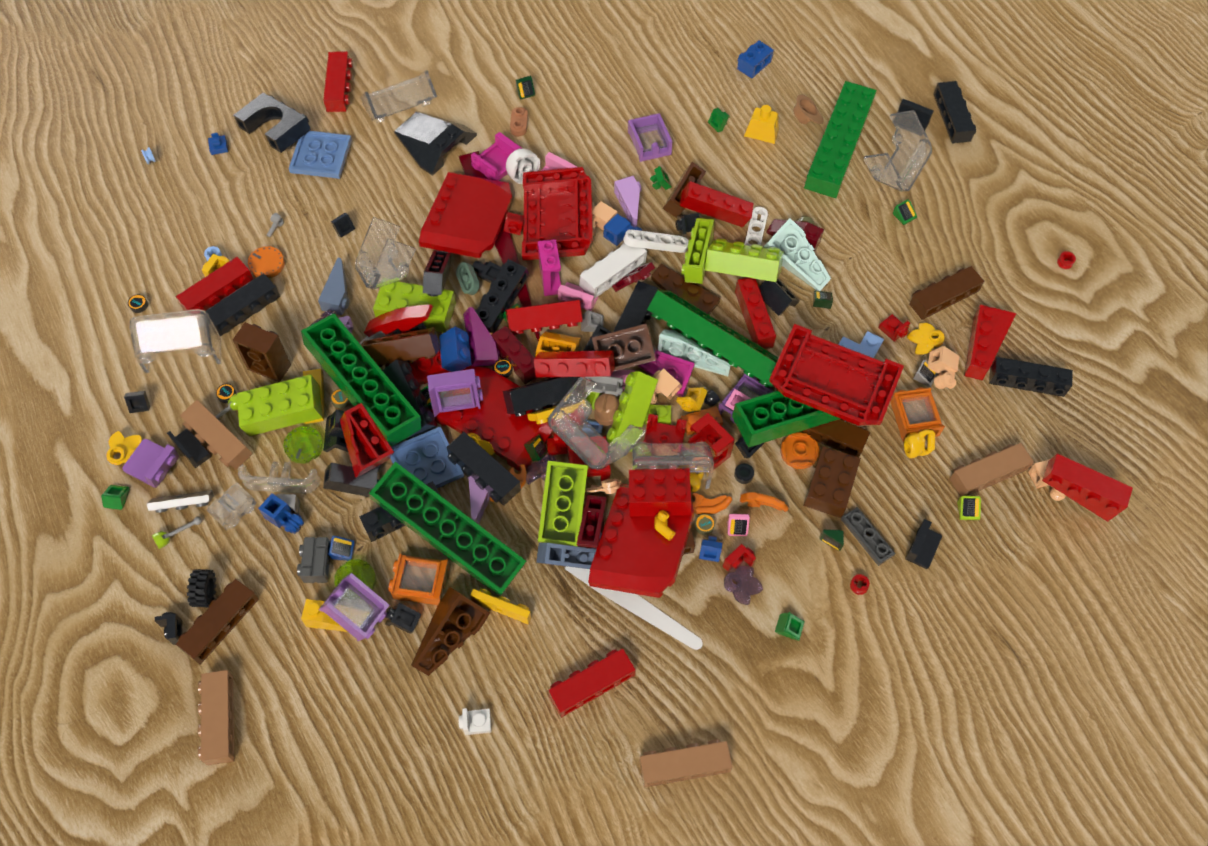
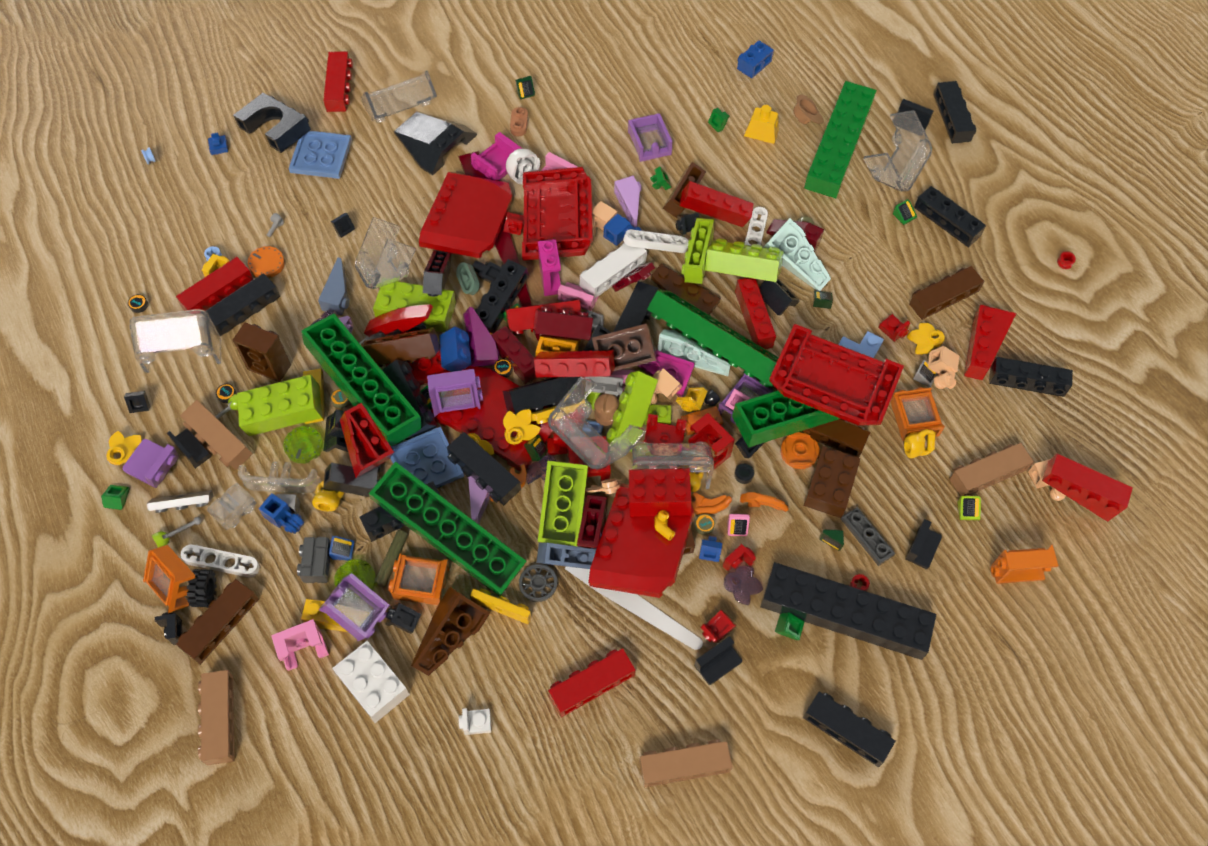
(164, 574): none -> orange window
(219, 563): none -> white beam
(296, 638): none -> bright pink panel
(326, 500): none -> yellow piece
(371, 681): none -> white brick
(392, 555): none -> olive axle
(520, 424): none -> yellow plate
(538, 582): none -> dark grey wheel
(563, 323): none -> dark red brick
(718, 627): none -> red bracket
(718, 661): none -> black panel
(849, 611): none -> black brick
(849, 729): none -> black brick
(949, 216): none -> black brick
(1023, 565): none -> orange window

